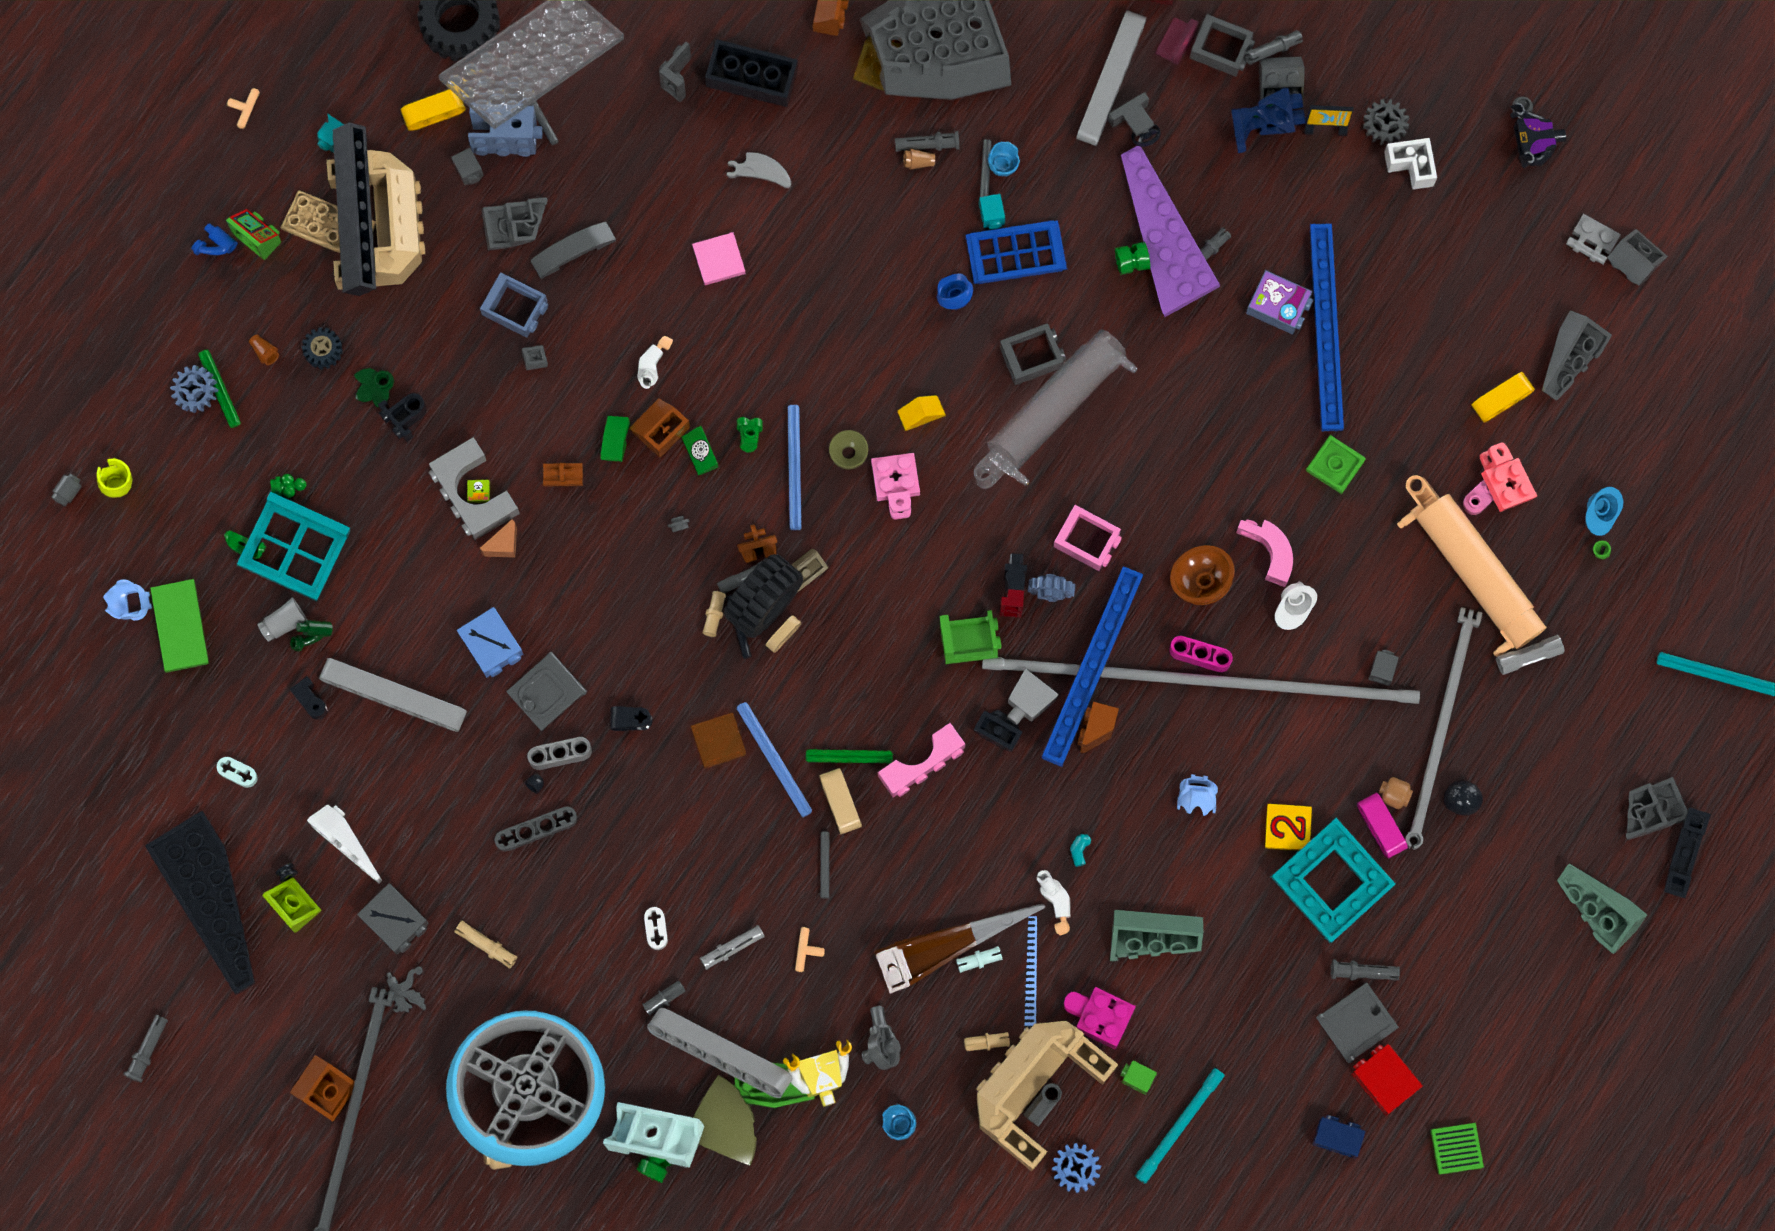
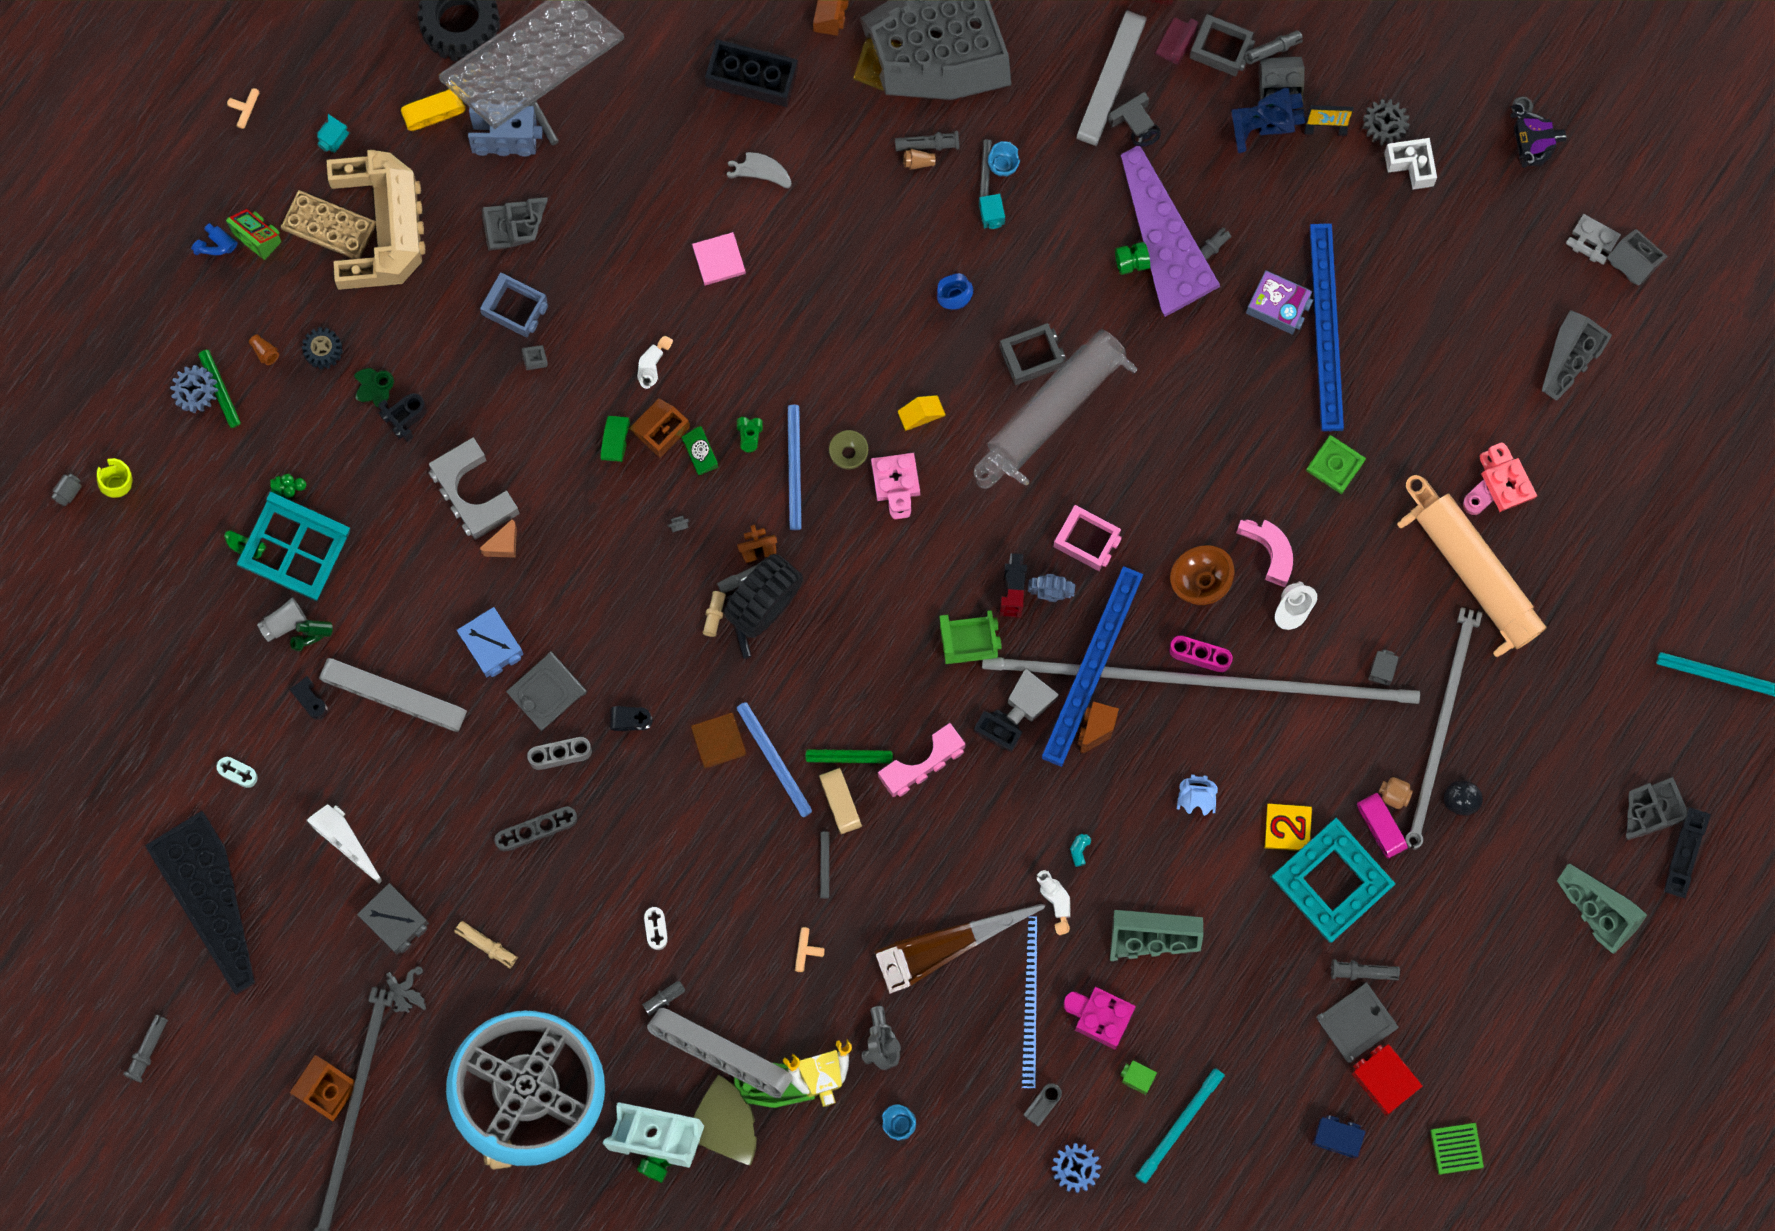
(118, 603): light blue helmet -> none
(179, 625): bright green tile -> none
(286, 872): black bush -> none
(292, 904): lime slope -> none
(354, 209): black brick -> none
(467, 167): dark grey brick -> none
(478, 491): lime tile -> none
(535, 783): black hinge -> none
(563, 474): dark orange hips -> none
(571, 248): dark grey slope -> none
(670, 75): dark grey bracket -> none
(732, 947): light grey pin -> none
(783, 634): tan beam -> none
(810, 566): dark tan slope -> none
(979, 959): light aqua pin -> none
(987, 1041): tan axle -> none
(1024, 1075): tan wedge -> none
(1055, 245): blue piece -> none
(1503, 397): yellow beam -> none
(1543, 650): light grey axle -> none
(1597, 549): bright green hinge -> none
(1603, 510): dark azure piece -> none

